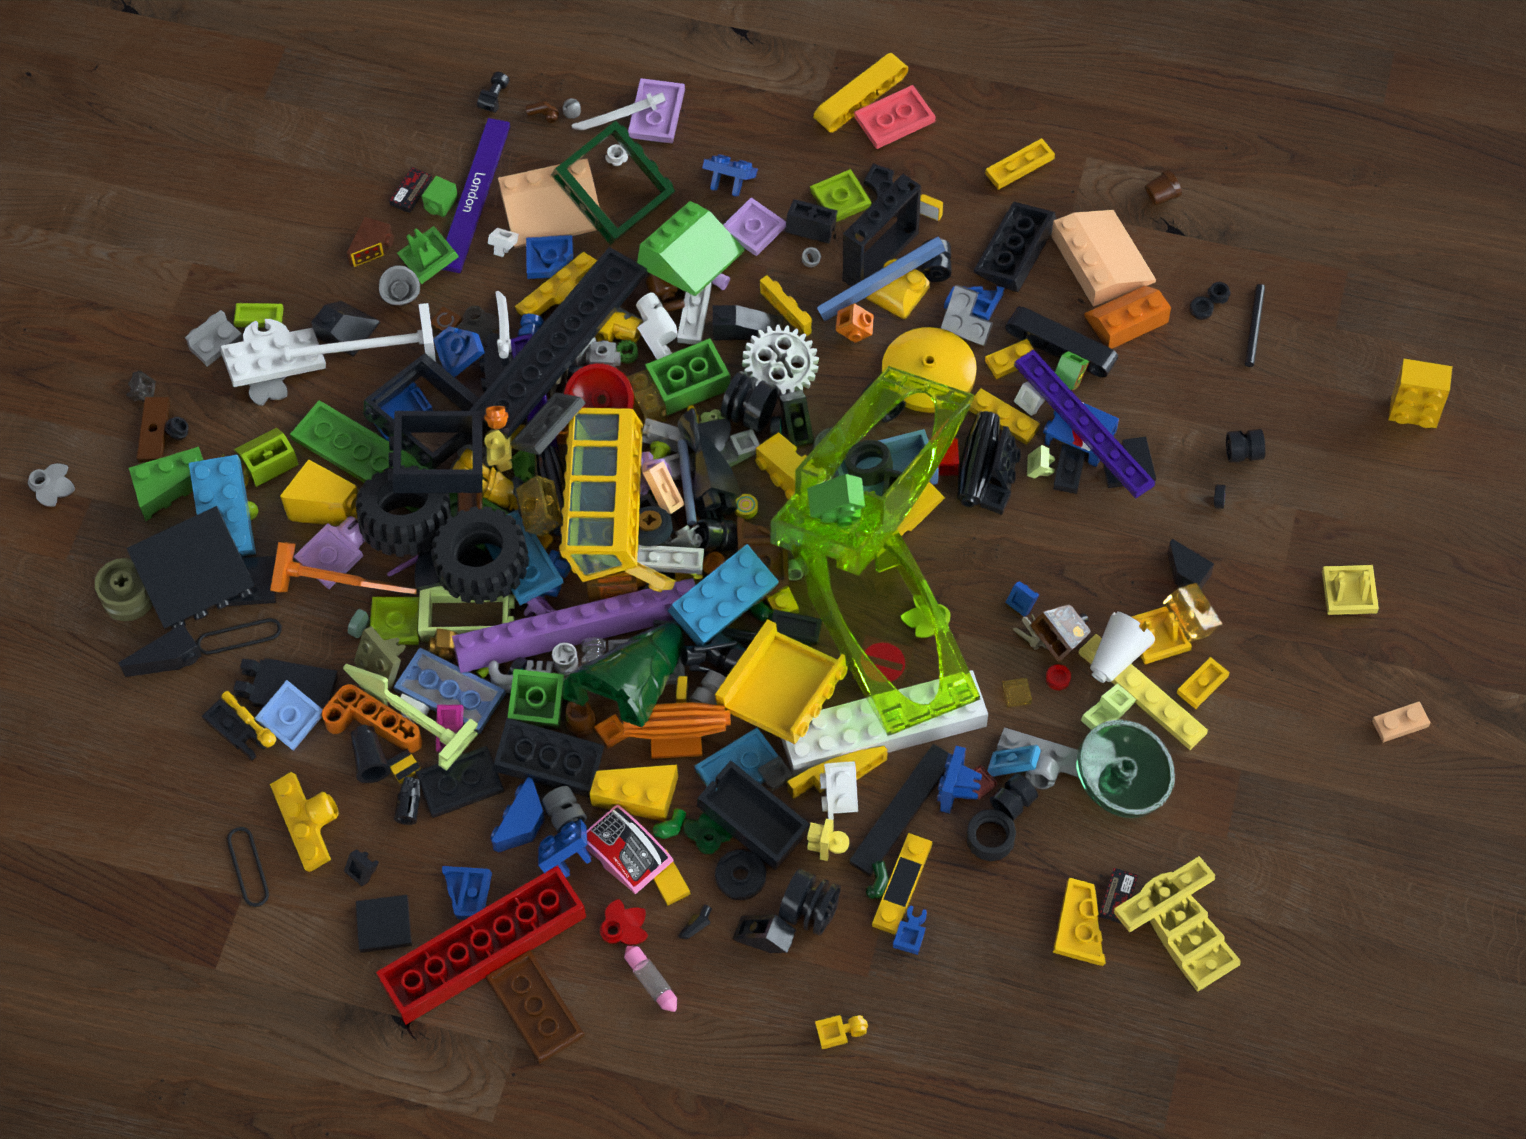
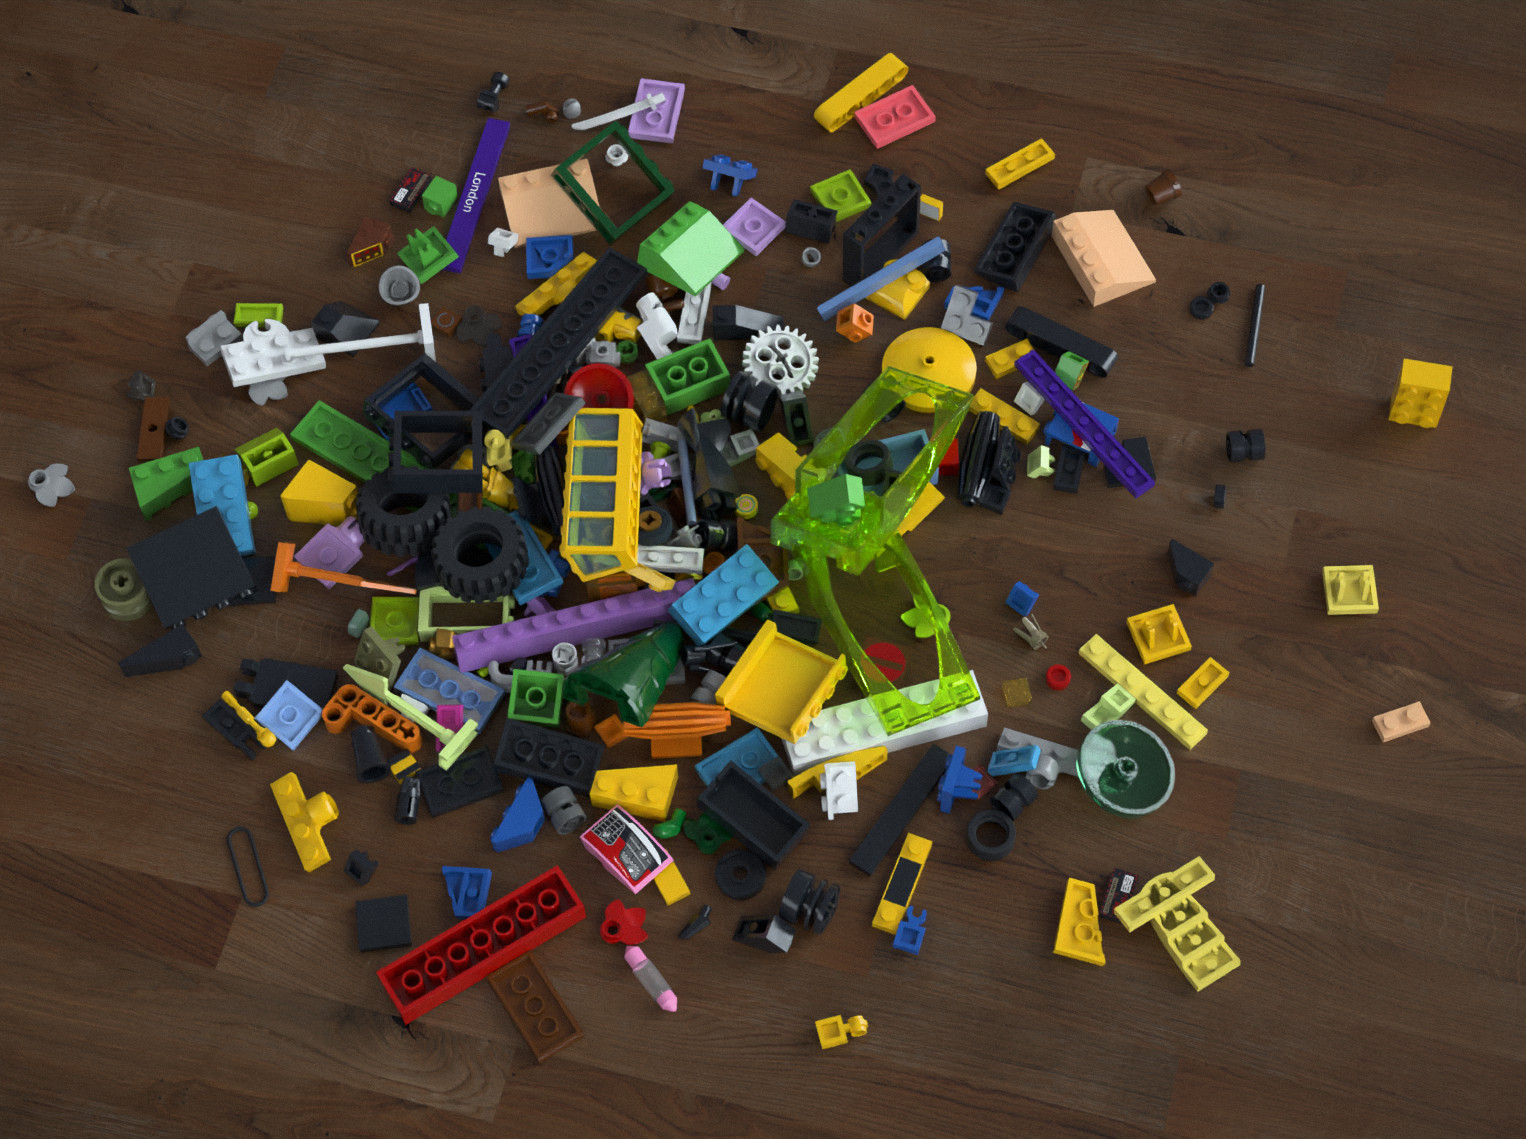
(238, 627): black piece -> none
(458, 349): blue plate -> none
(496, 417): orange plate -> none
(504, 342): white sword -> none
(539, 505): clear yellow brick -> none
(557, 848): blue plate -> none
(663, 487): light nougat plate -> none
(682, 689): yellow tile -> none
(776, 425): black tile -> none
(785, 305): yellow plate -> none
(823, 839): light yellow hips -> none
(881, 881): dark green arm -> none
(1061, 630): reddish brown torso -> none
(1119, 646): white cone -> none
(1129, 316): orange slope -> none
(1192, 612): clear yellow brick -> none

